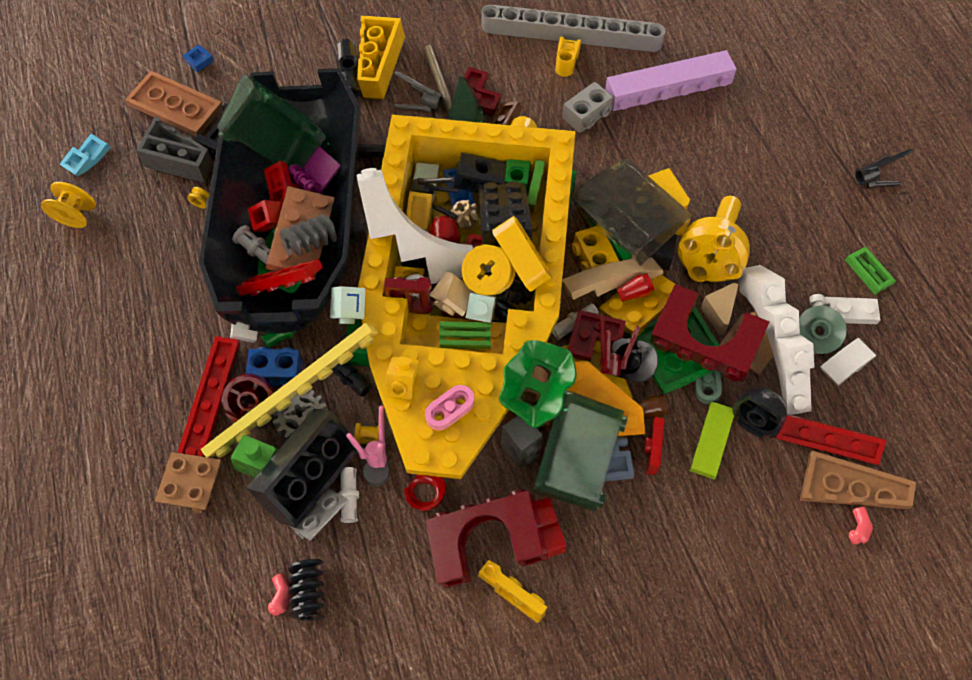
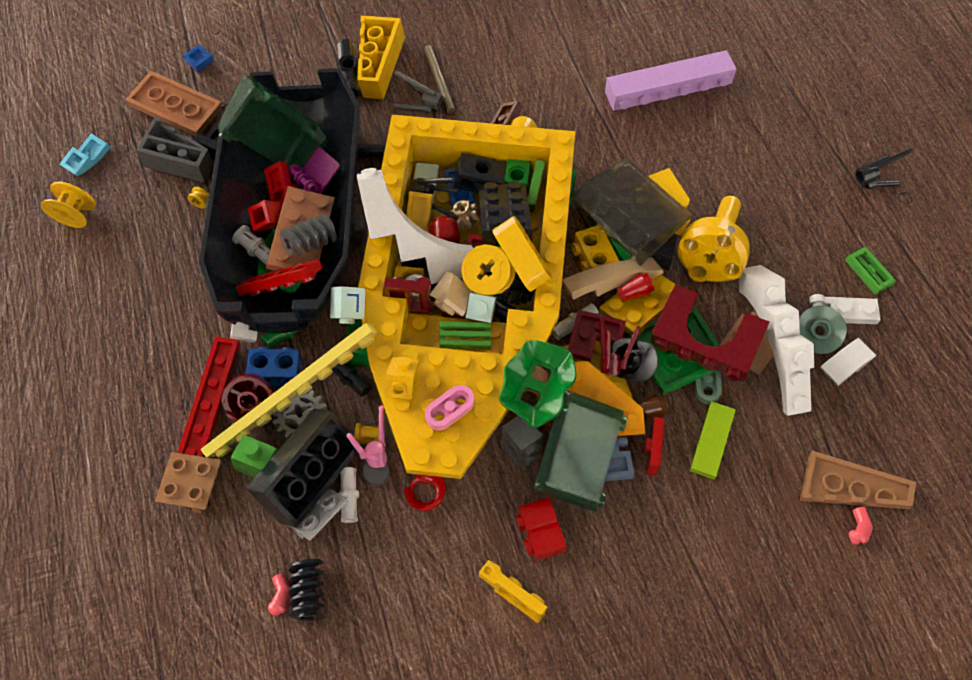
(450, 533): dark red arch -> none
(465, 103): clear green slope -> none
(487, 98): dark red plate -> none
(566, 56): yellow piece -> none
(587, 107): light grey brick -> none
(590, 29): light grey beam -> none
(719, 307): tan slope -> none
(761, 412): black cylinder -> none
(832, 439): red plate -> none

